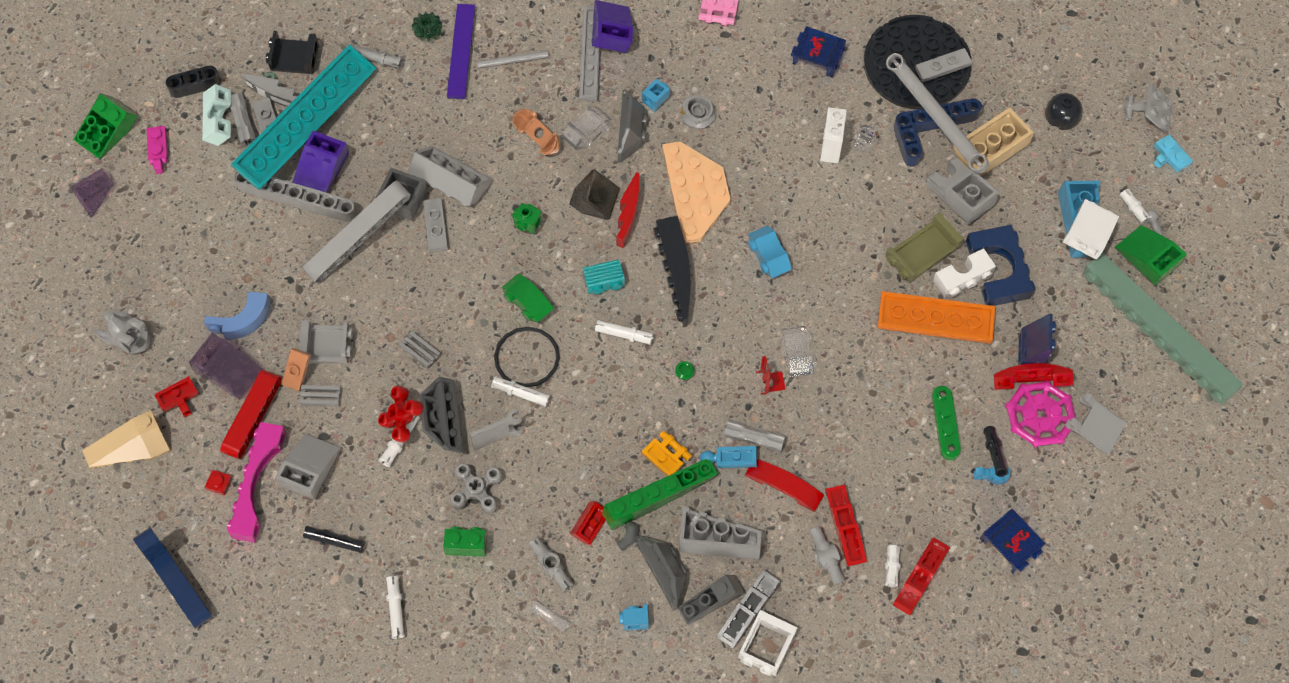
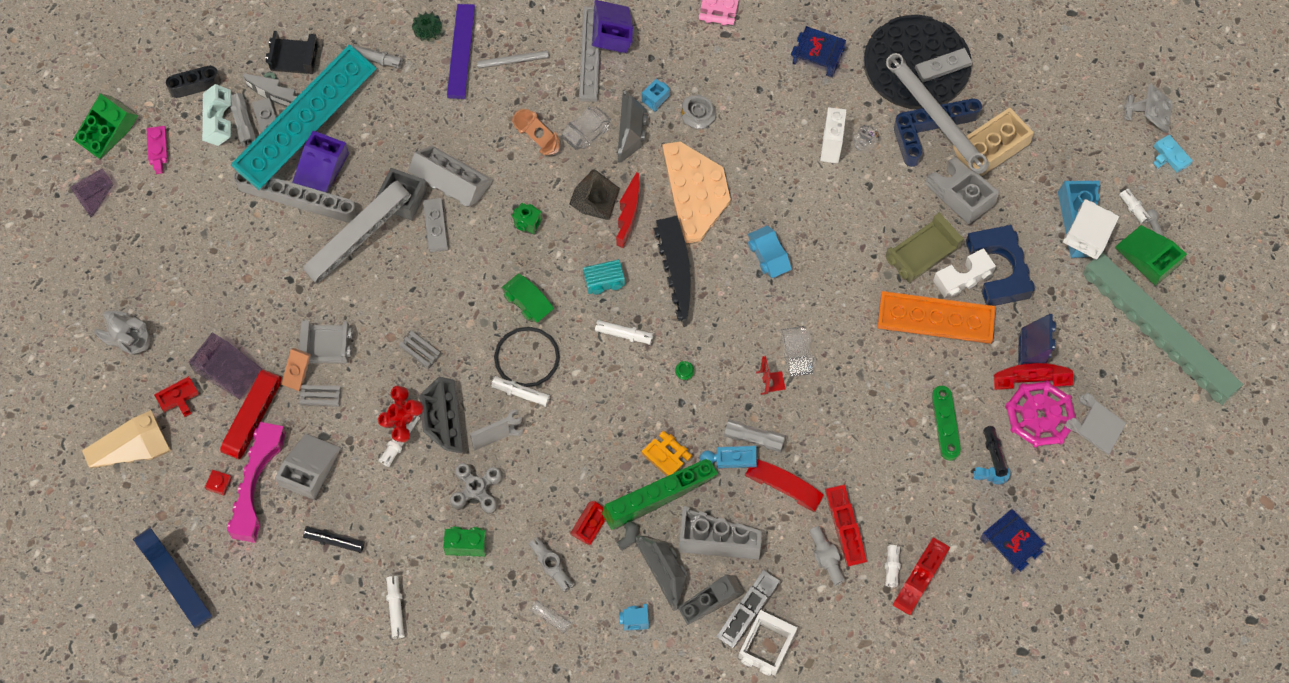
(245, 322): medium blue arch -> none
(1064, 111): black cylinder -> none

